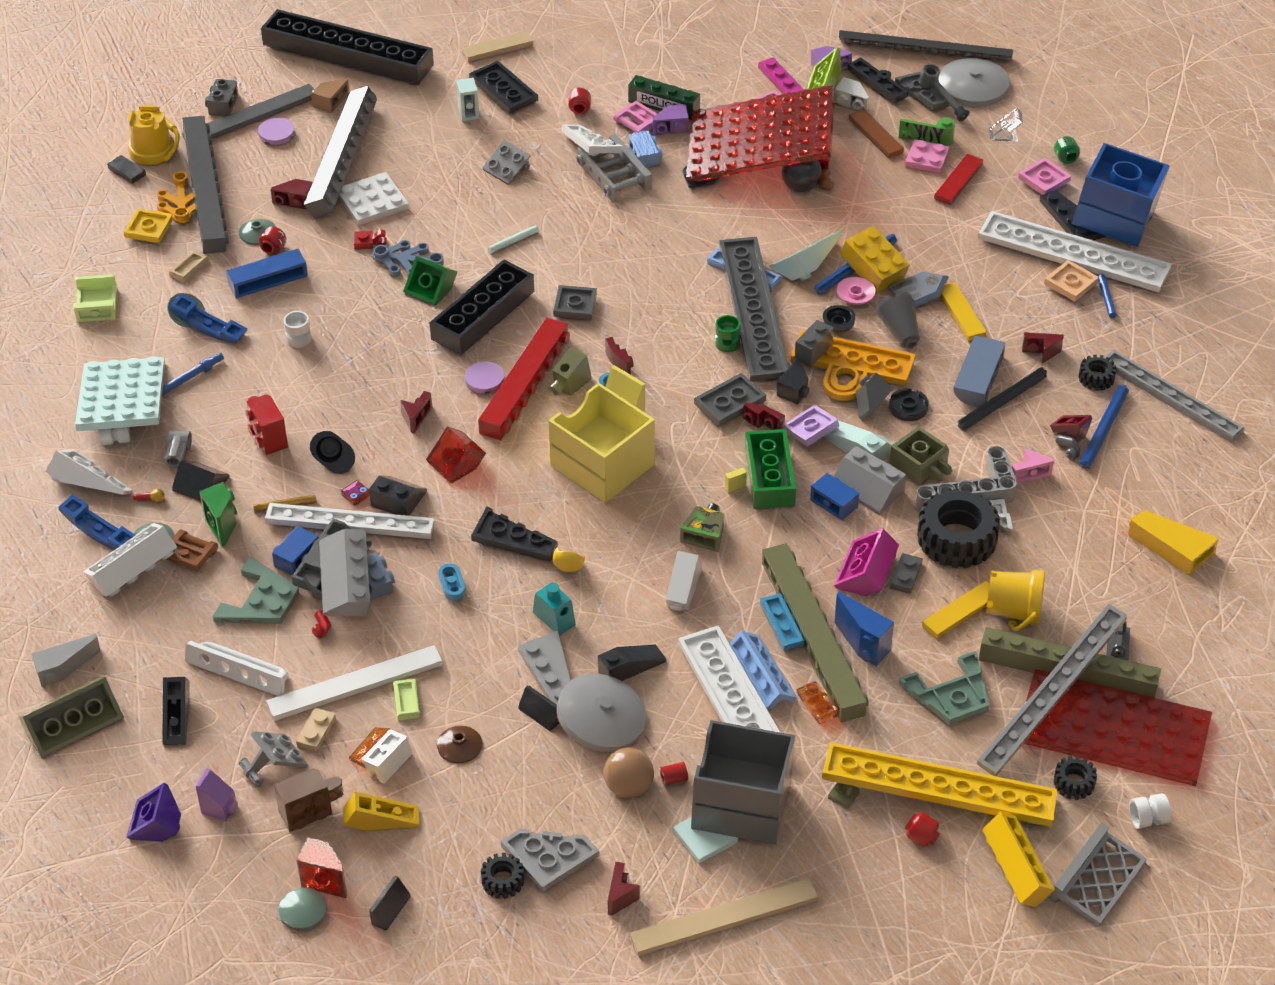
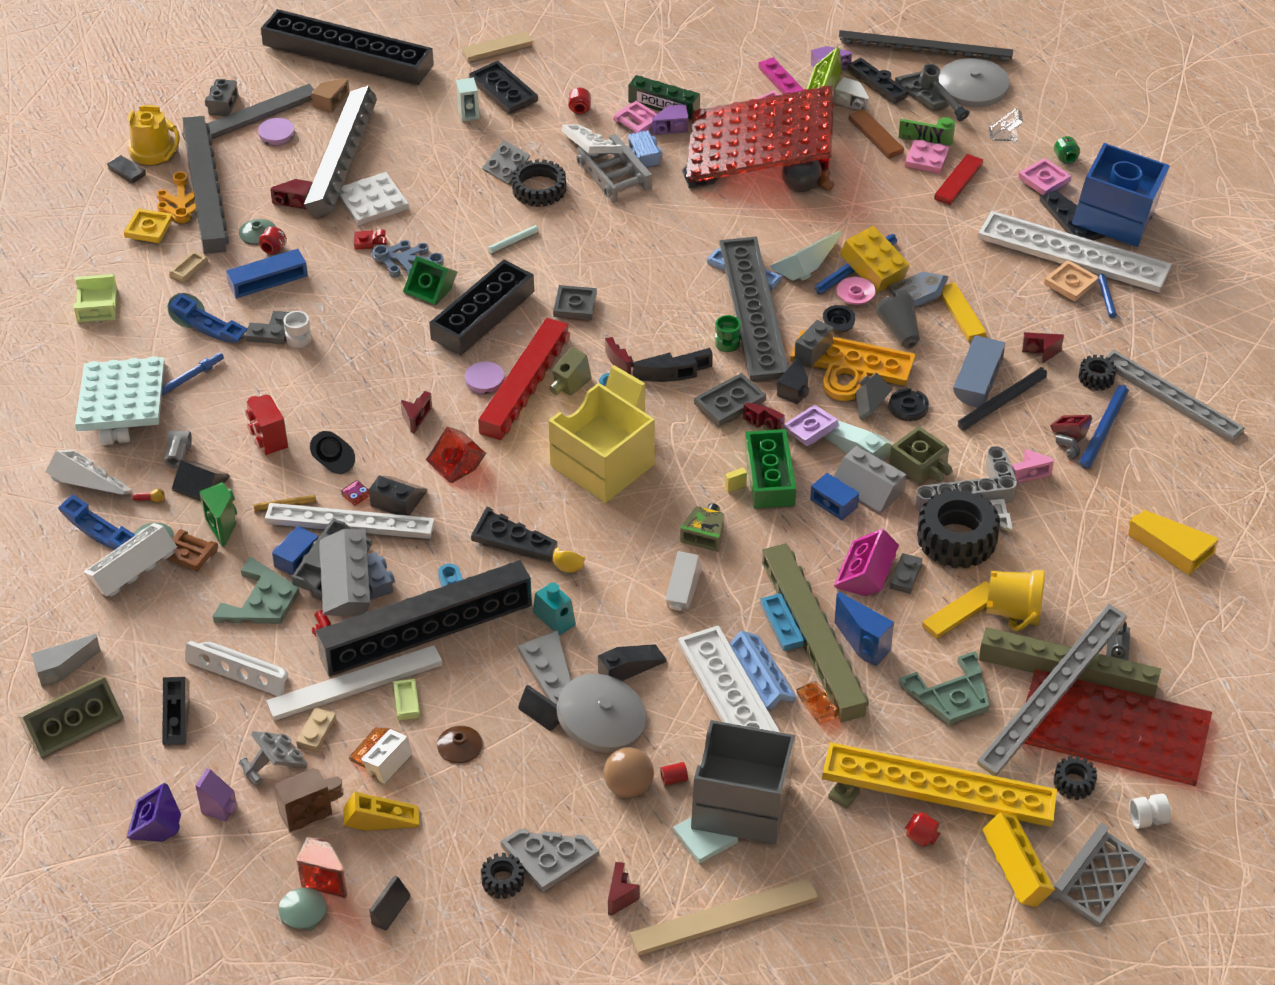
(268, 333): none -> dark grey plate
(424, 618): none -> black brick
(538, 169): none -> black tyre
(668, 368): none -> black slope

